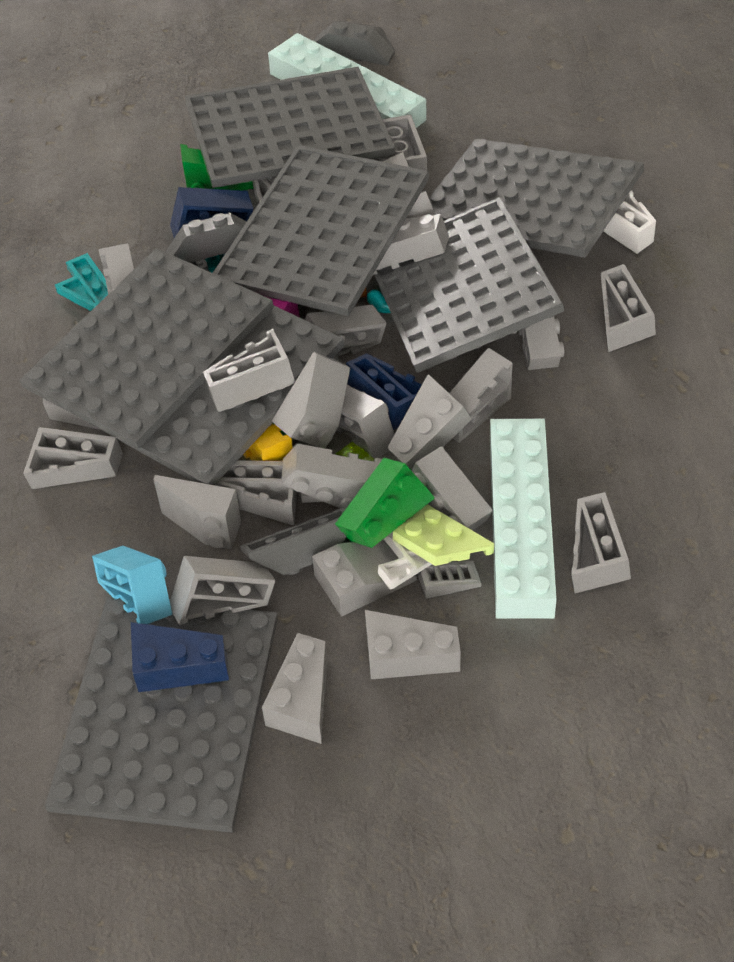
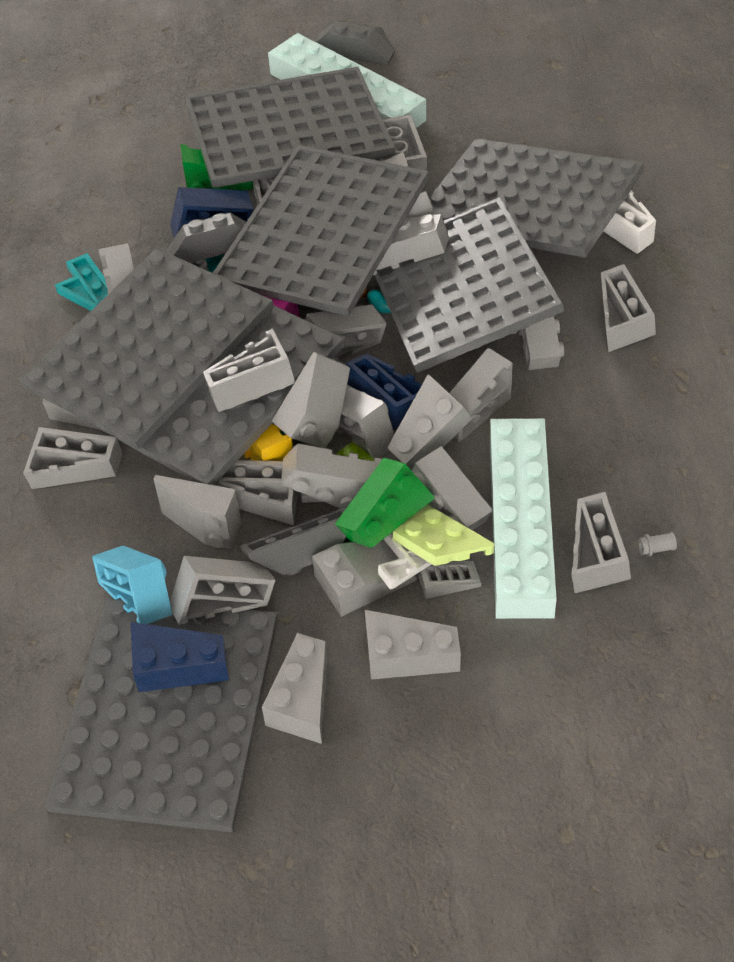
(658, 543): none -> light grey pin

